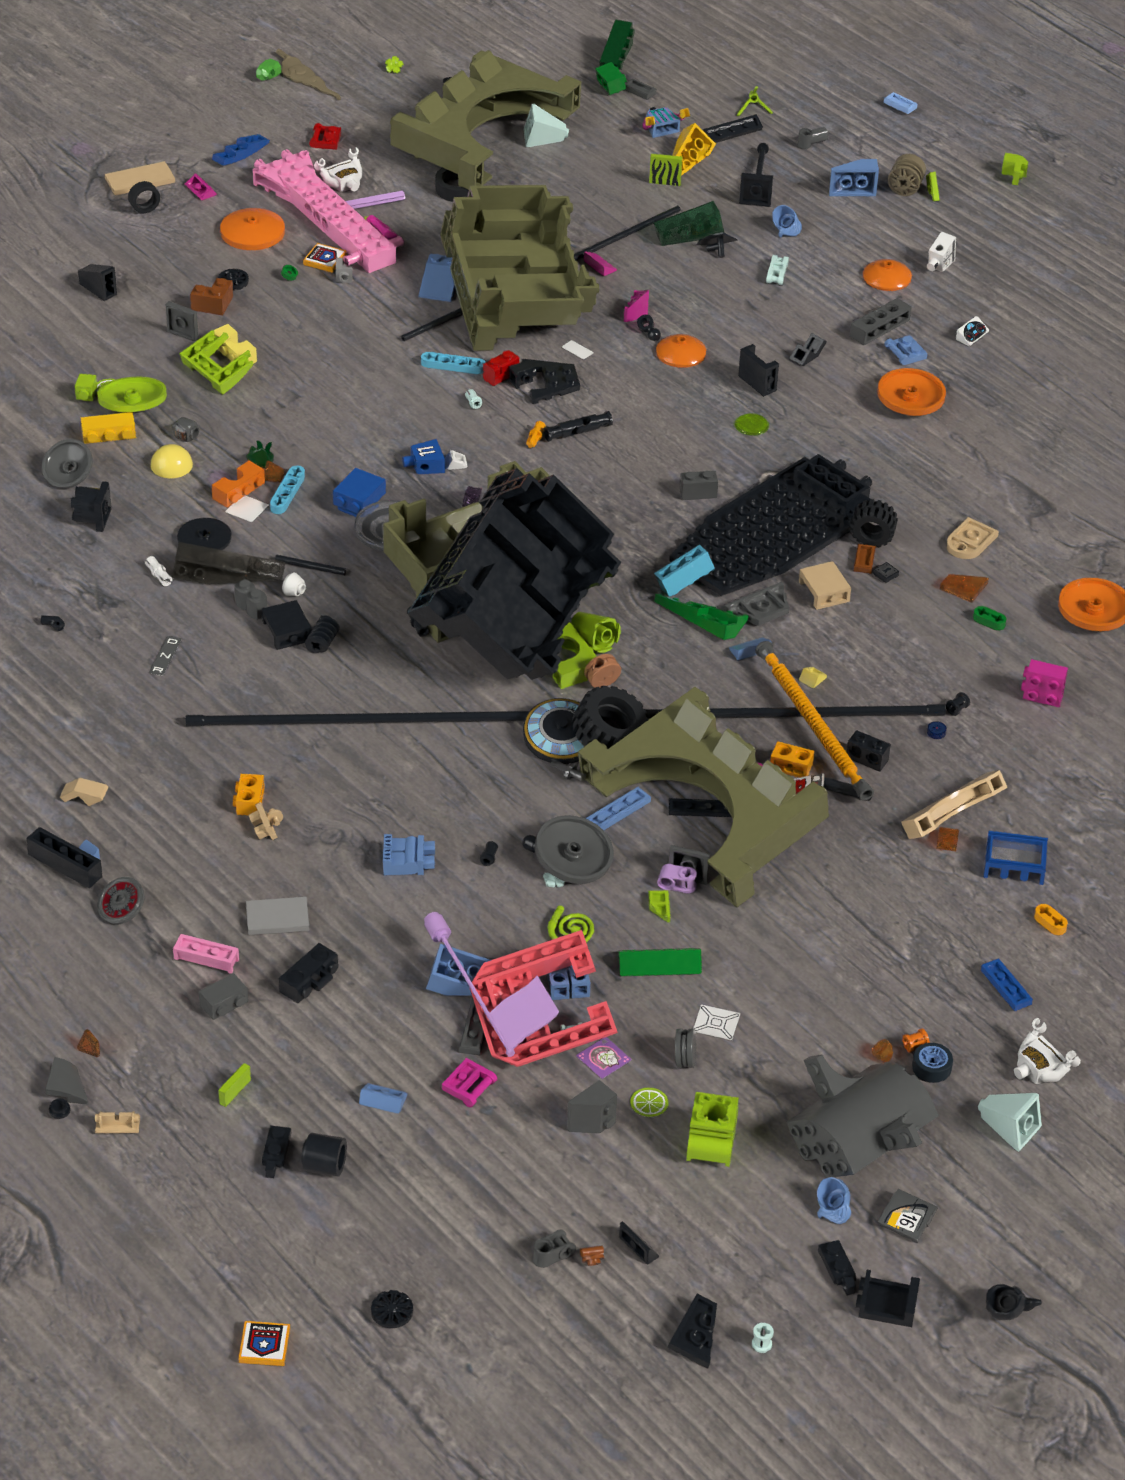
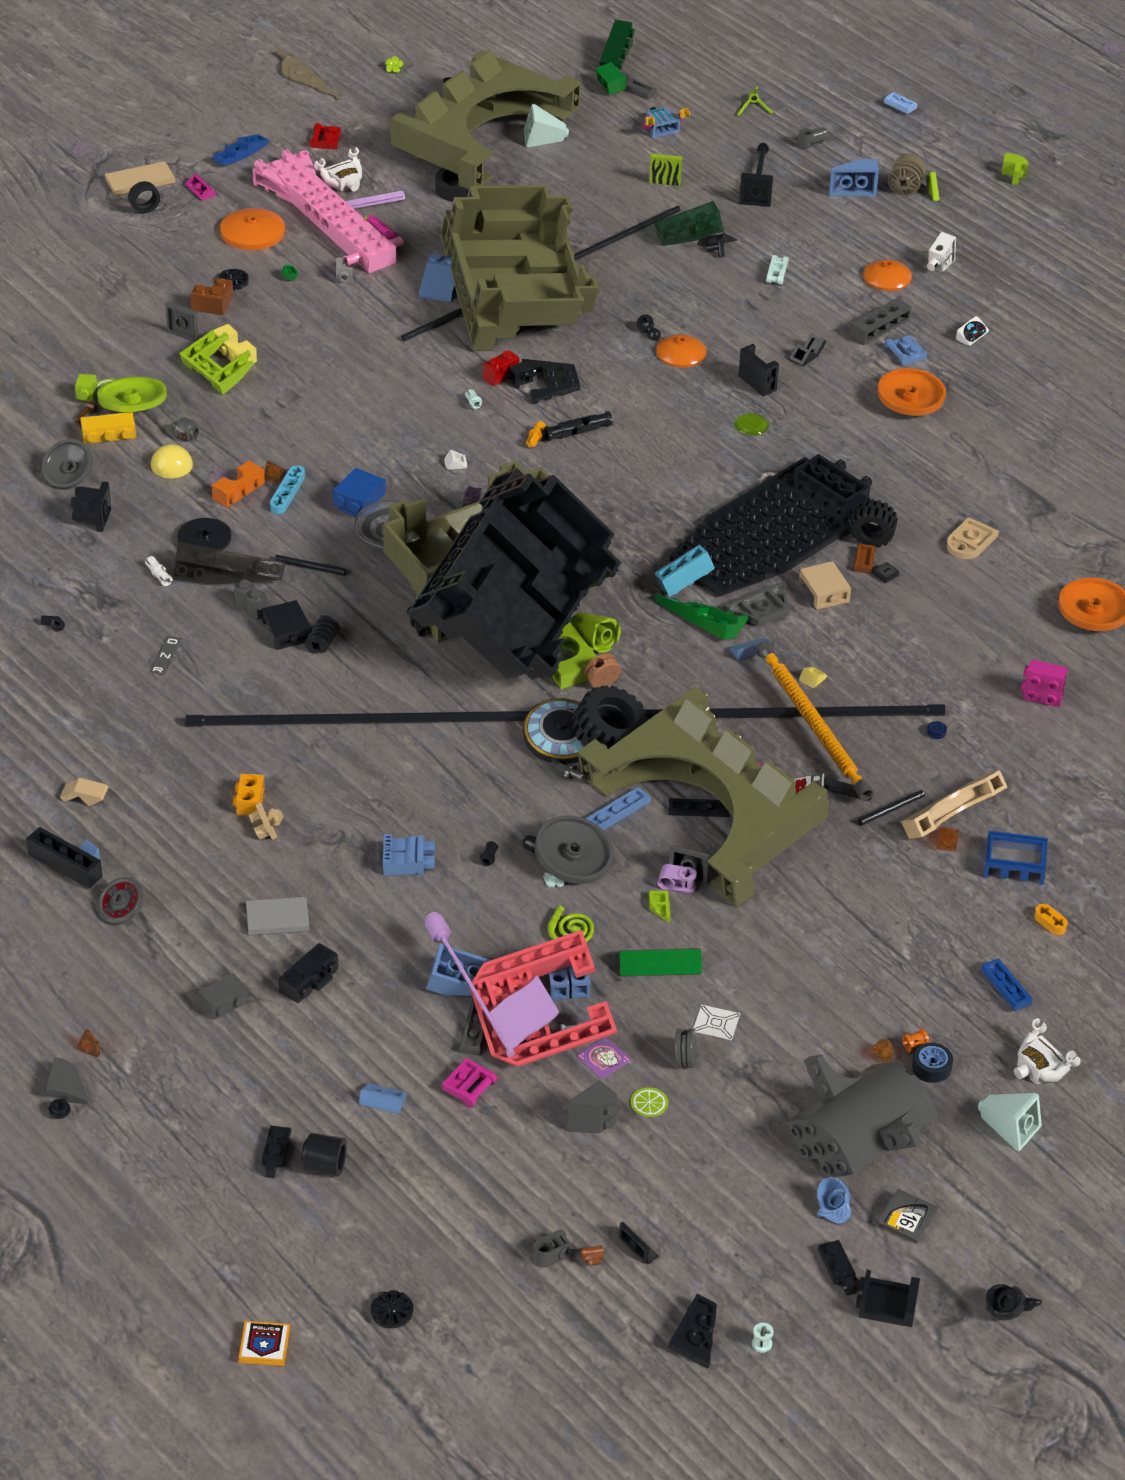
(89, 406): none -> reddish brown piece
(99, 280): black slope -> none
(123, 1123): tan hinge -> none
(206, 952): bright pink container -> none
(234, 1084): lime tile -> none
(247, 508): white sticker -> none
(260, 455): dark green piece -> none
(268, 69): bright green rock -> none
(293, 585): white cone -> none
(323, 257): tile -> none
(426, 458): blue torso -> none
(435, 361): medium azure beam -> none
(577, 349): white sticker -> none
(598, 263): dark pink slope -> none
(637, 306): dark pink slope -> none
(693, 146): yellow wedge -> none
(698, 485): dark grey brick -> none
(712, 1128): lime piece -> none
(734, 128): black hinge -> none
(786, 221): medium blue hair -> none
(792, 759): light orange brick -> none
(868, 750): black brick -> none
(891, 807): none -> black bar
(957, 703): black bush -> none
(964, 586): clear orange wing -> none
(989, 618): green beam -> none

